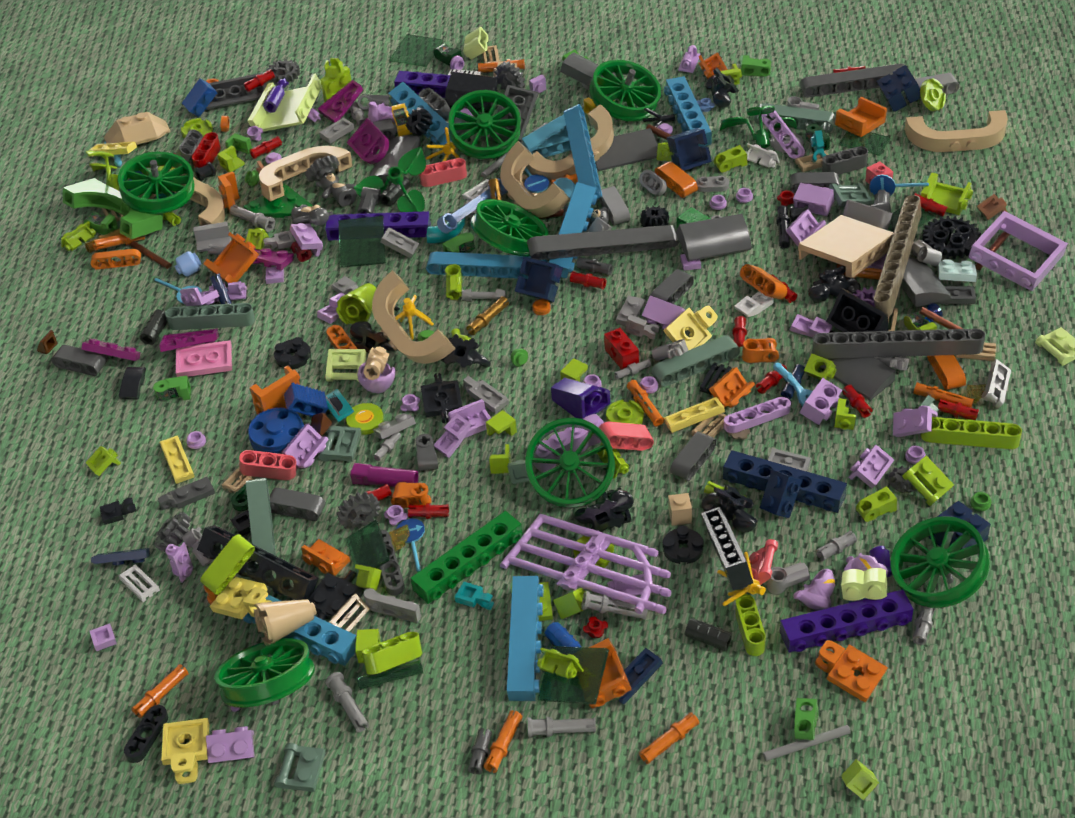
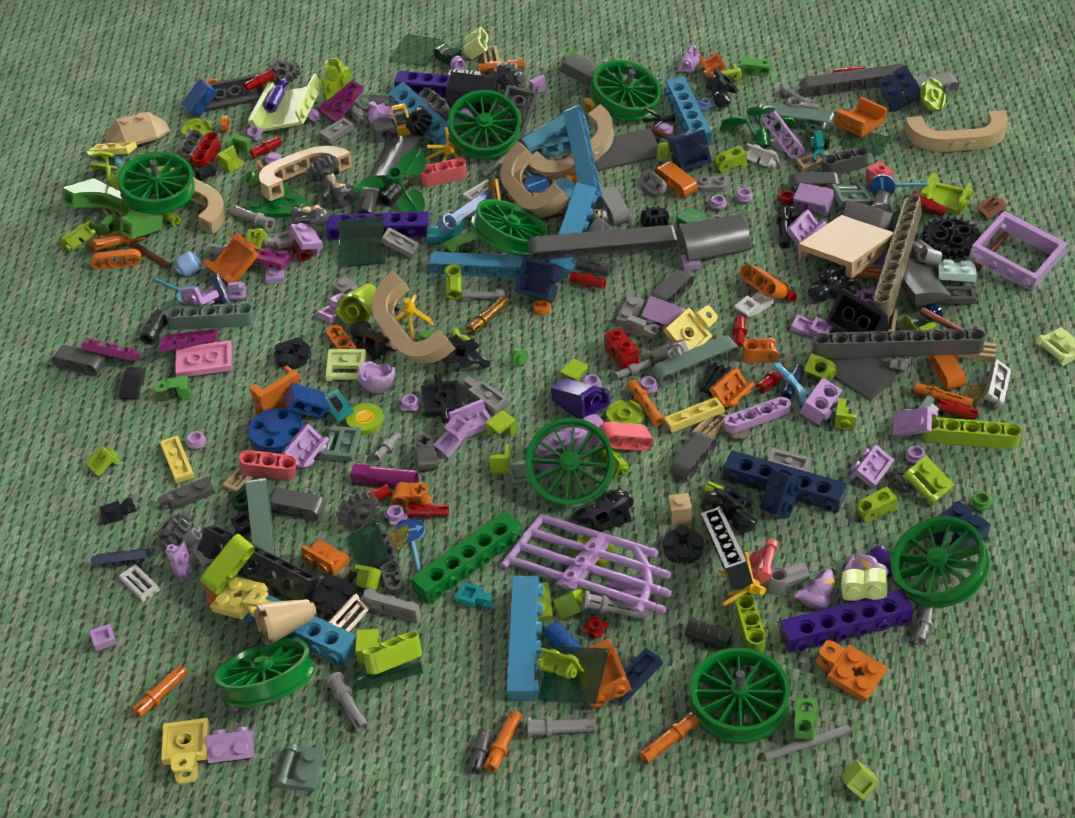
(47, 343): reddish brown slope -> none
(146, 724): black beam -> none
(211, 233): light grey panel -> none
(228, 189): orange bracket -> none
(320, 423): reddish brown slope -> none
(368, 141): magenta tile -> none
(375, 363): tan connector -> none
(388, 428): light grey plate -> none
(739, 694): none -> green wheel
(787, 91): none -> light grey bar
(836, 545): light grey pin -> none
(857, 401): red pin -> none

